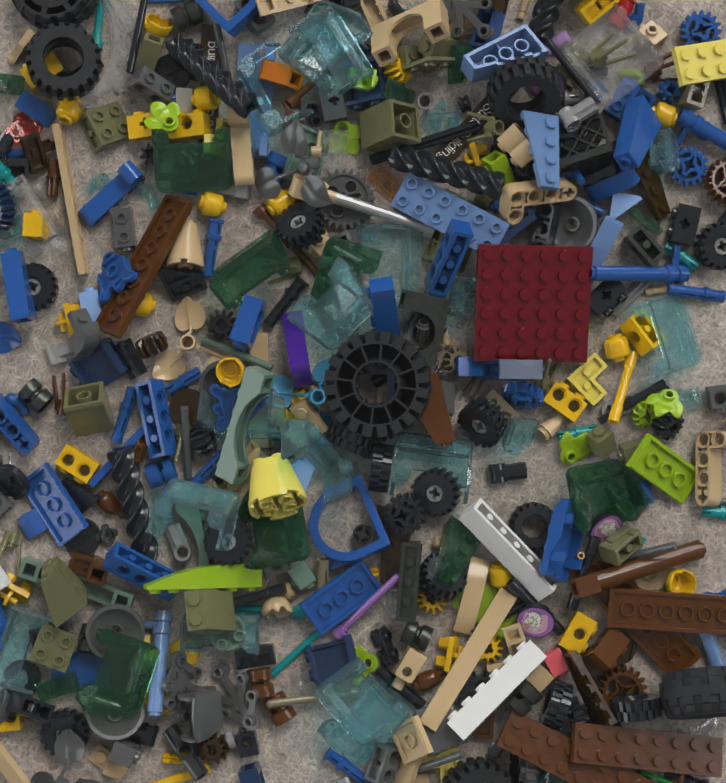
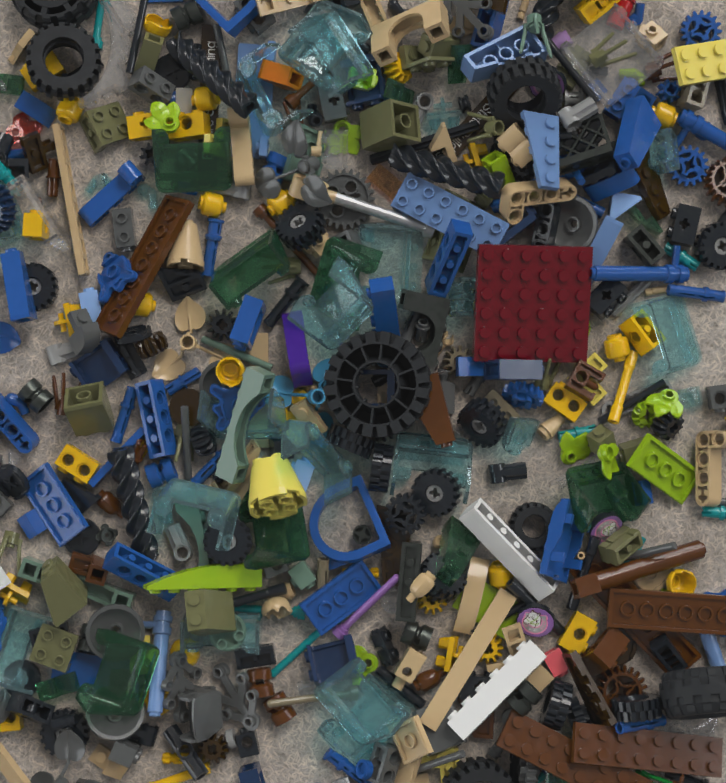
(134, 334): none -> black tile
(364, 769): none -> blue tile
(421, 586): none -> tan plant
(442, 139): none -> tan slope
(534, 26): none -> sand green plant
(586, 371): none -> reddish brown brick
(607, 454): none -> lime plate
(625, 727): none -> blue pin
(660, 645): none -> black slope

